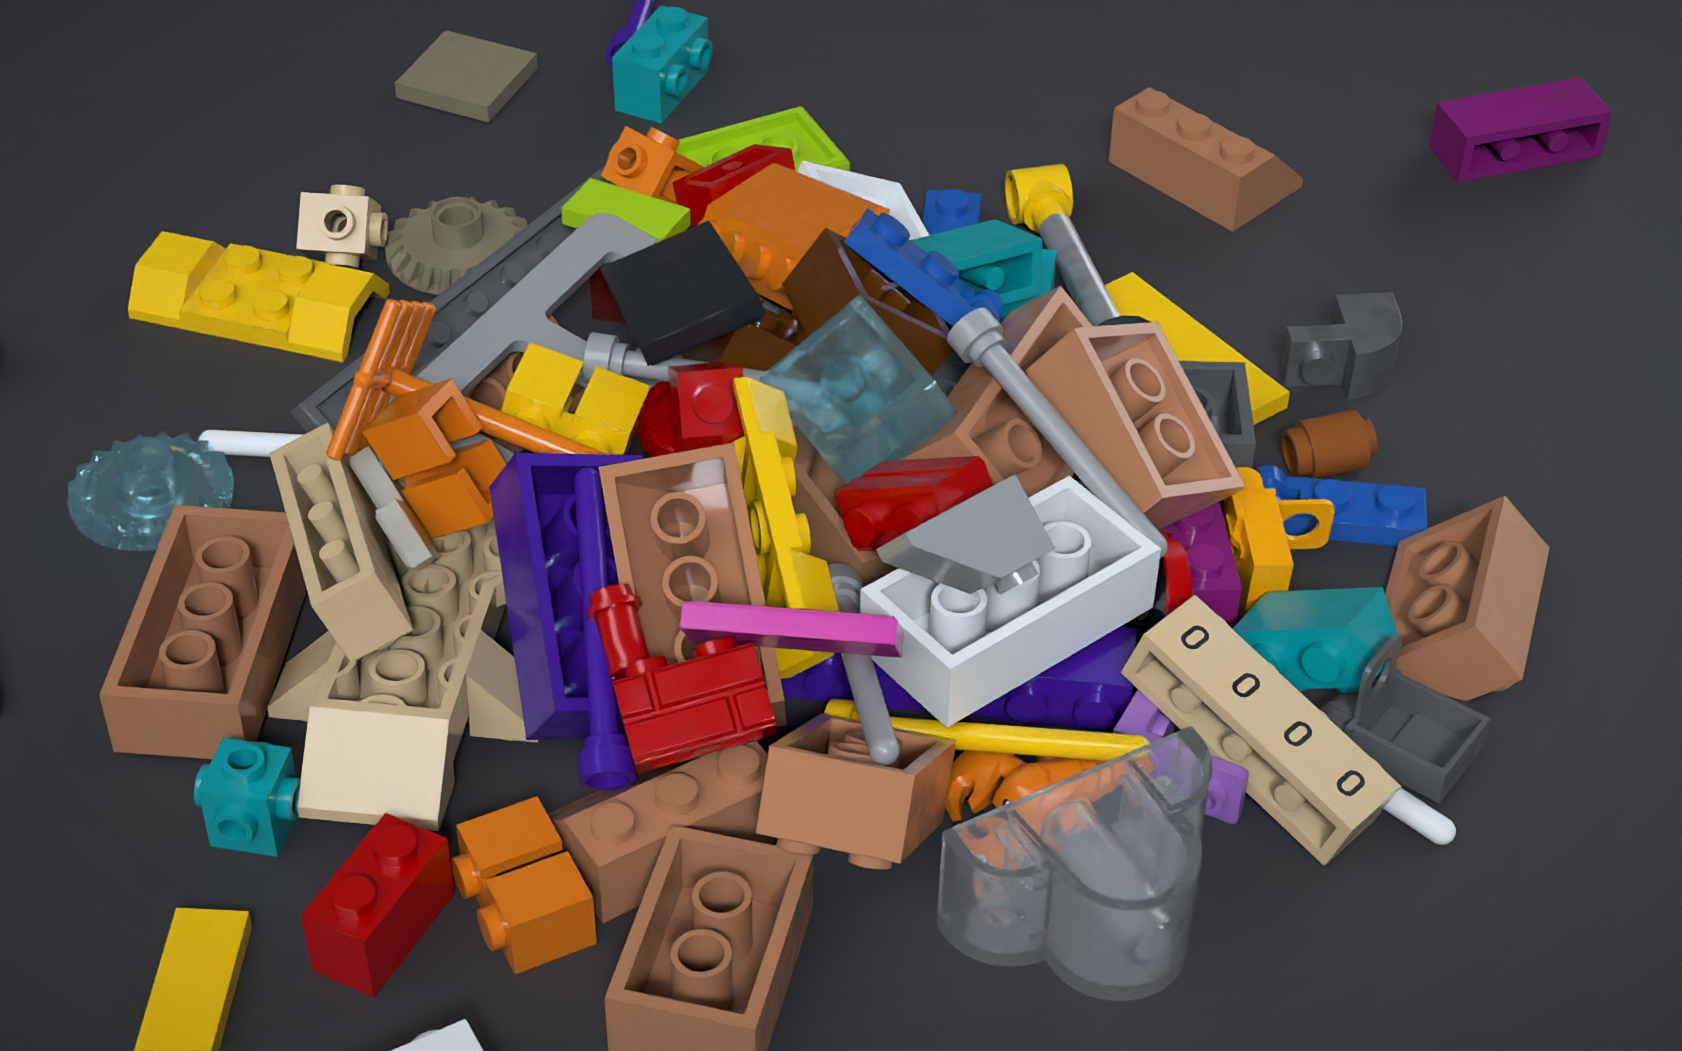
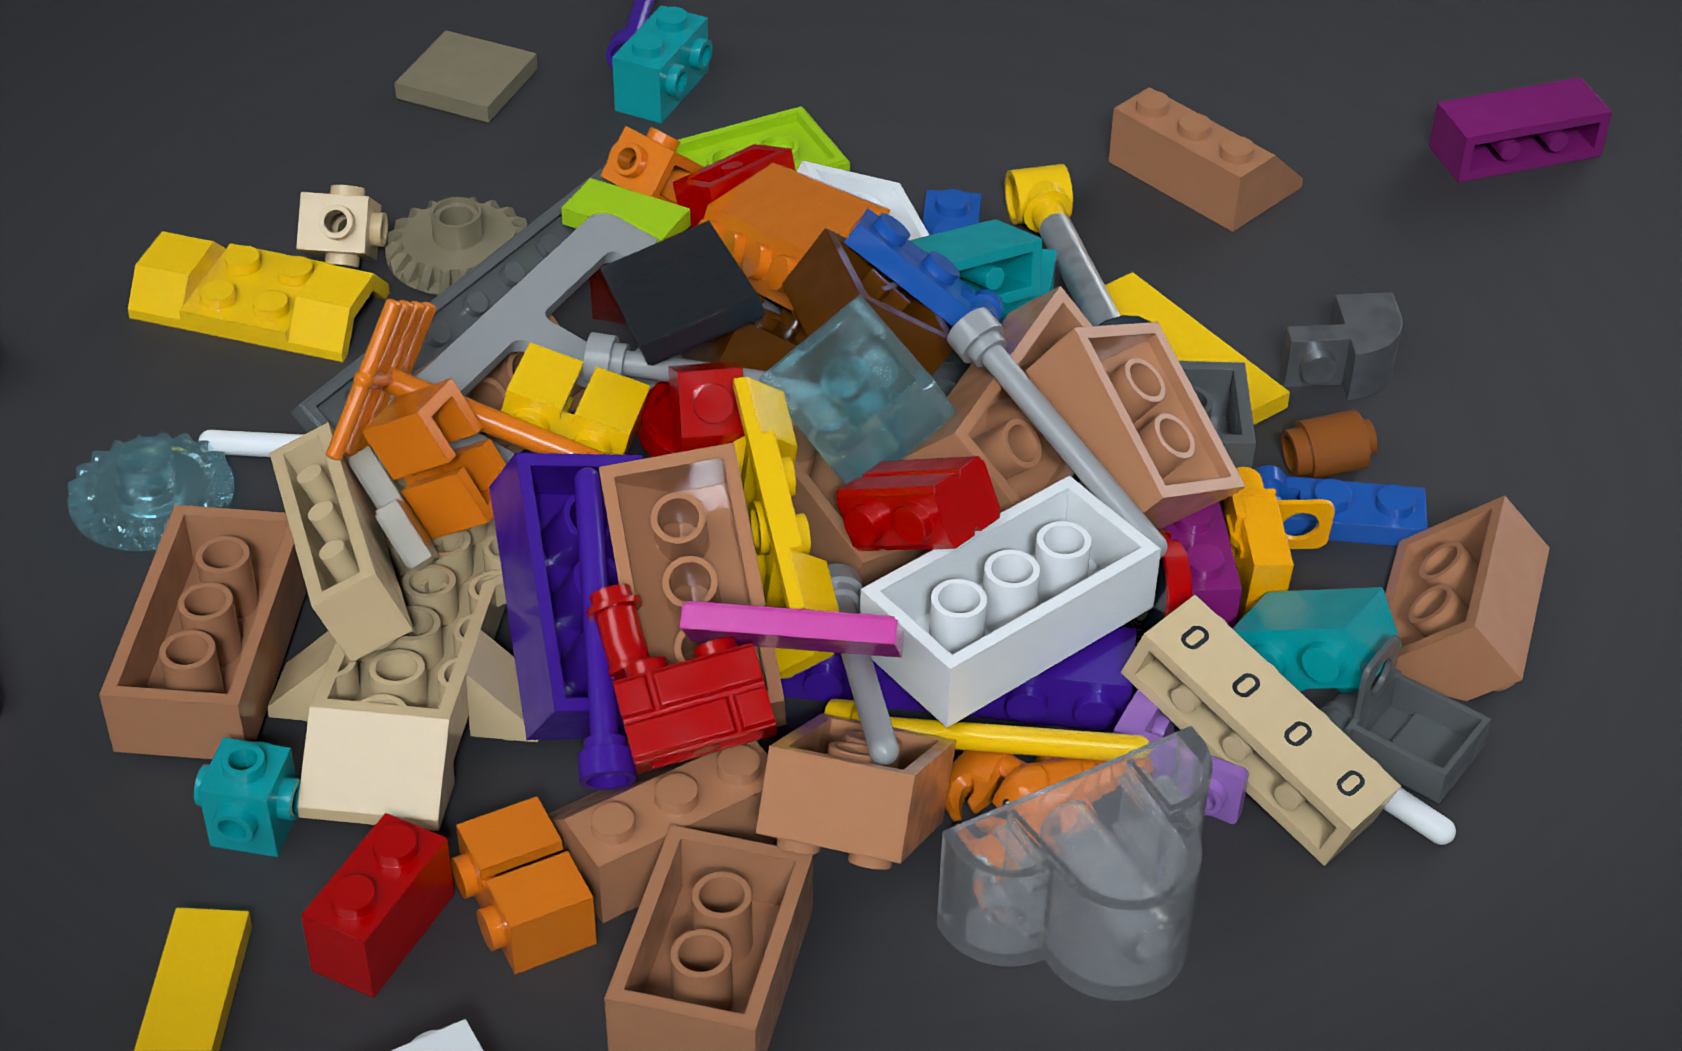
(976, 542): light grey slope -> none

